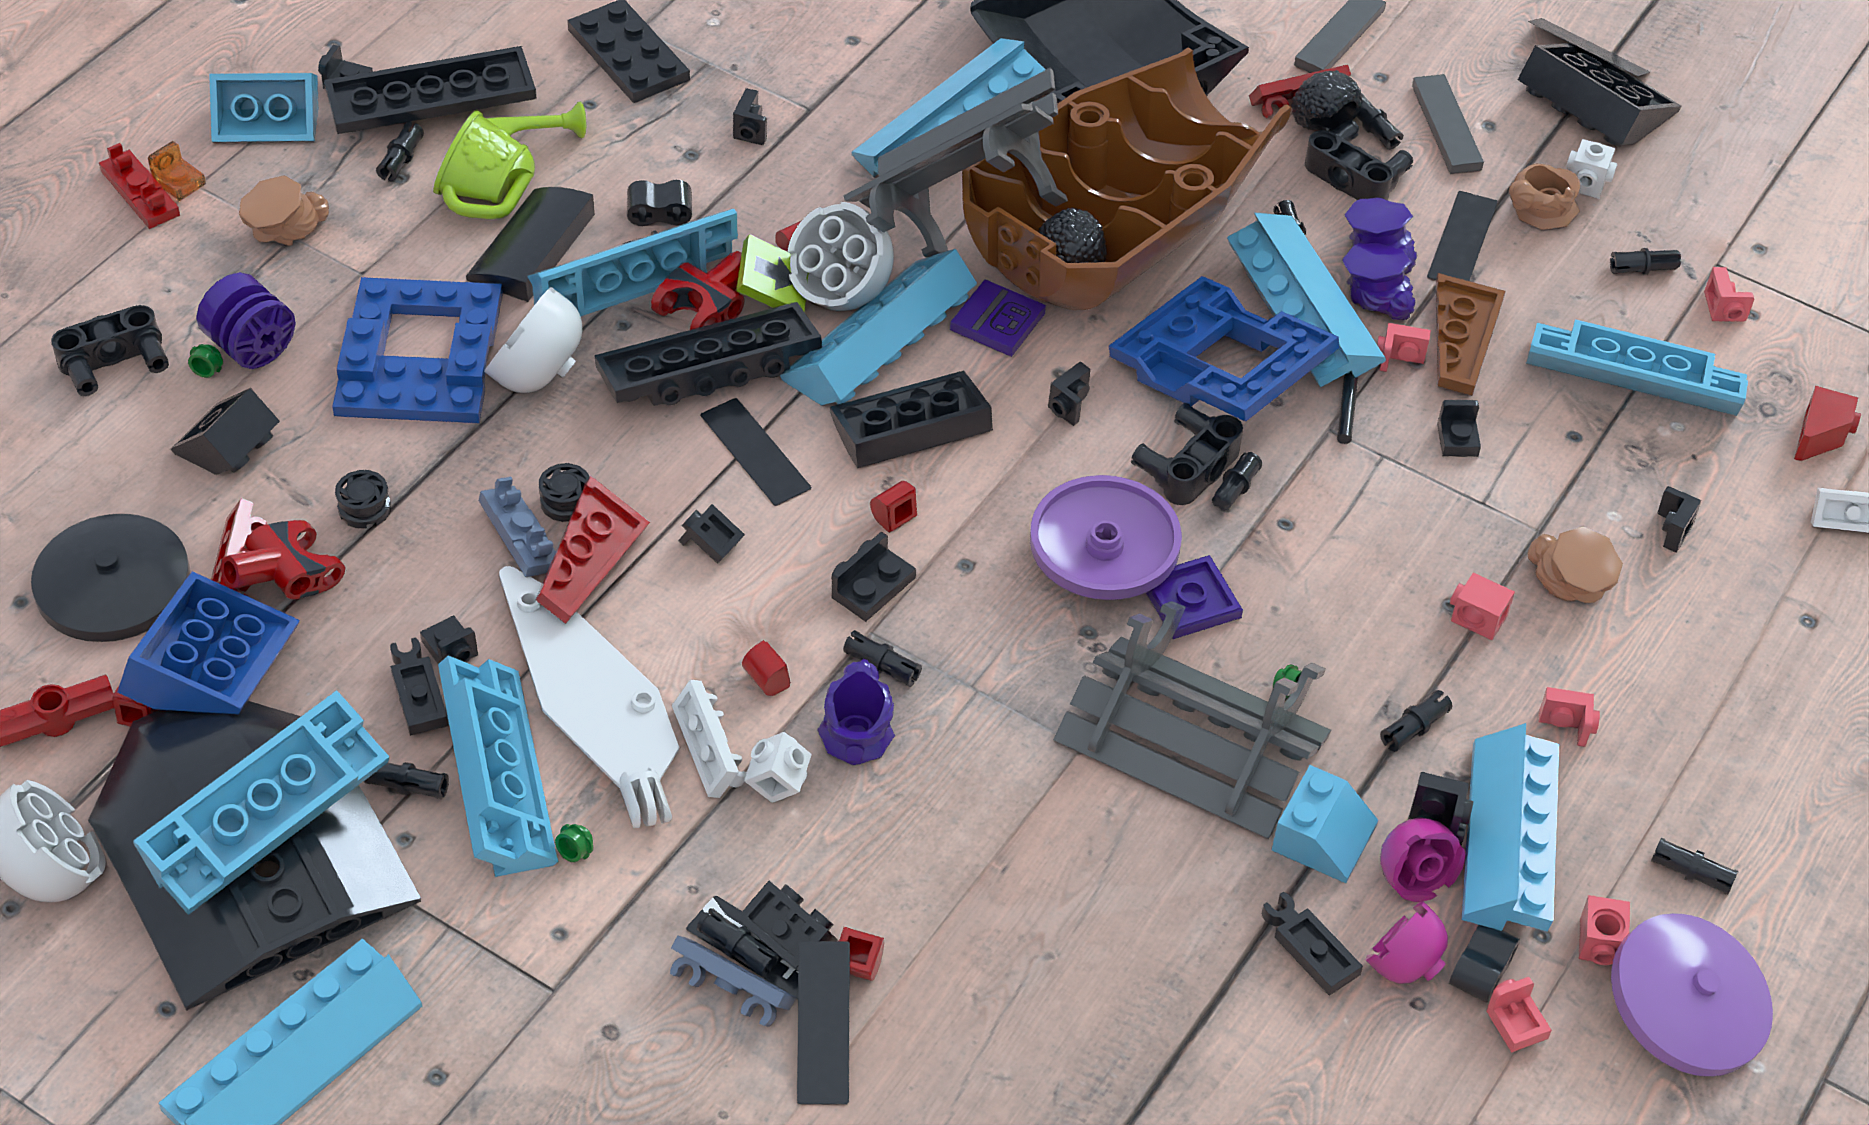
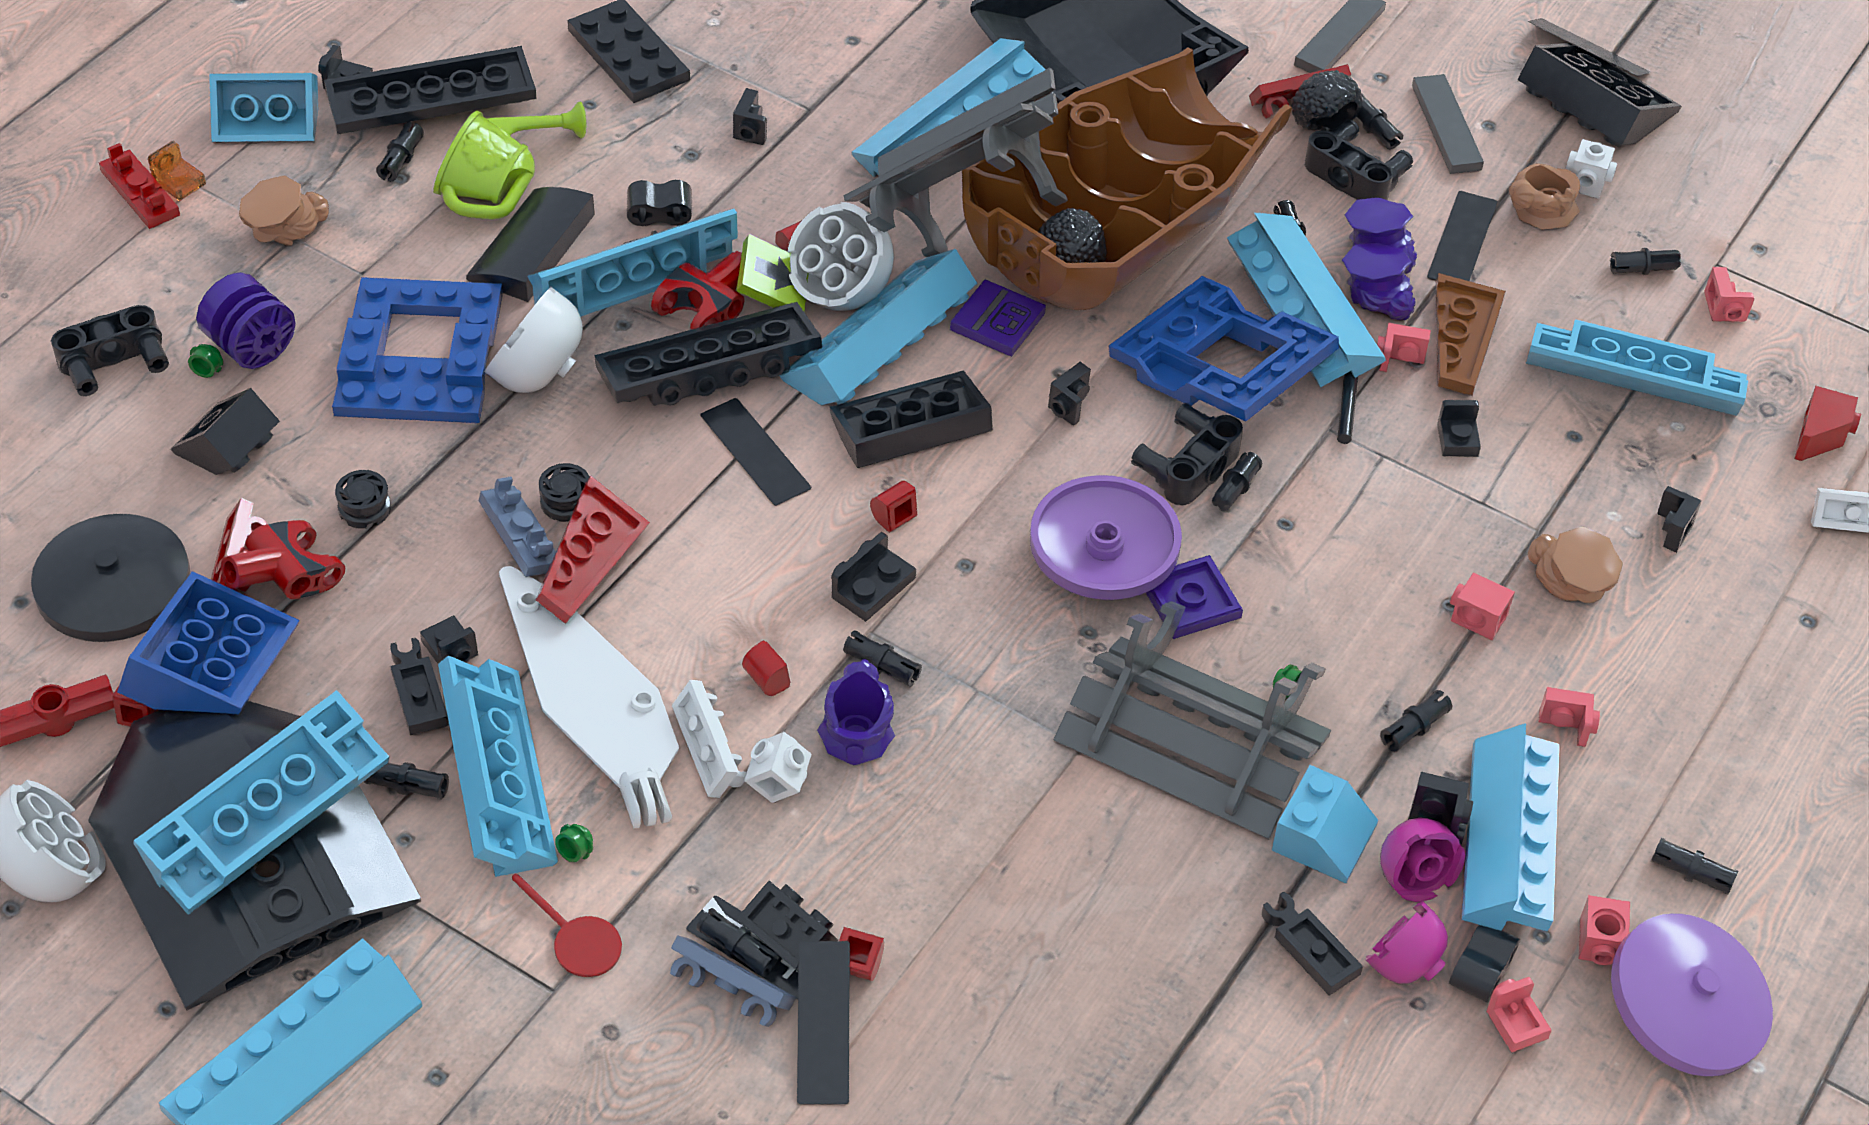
(583, 945): none -> red piece
(711, 532): black bracket -> none

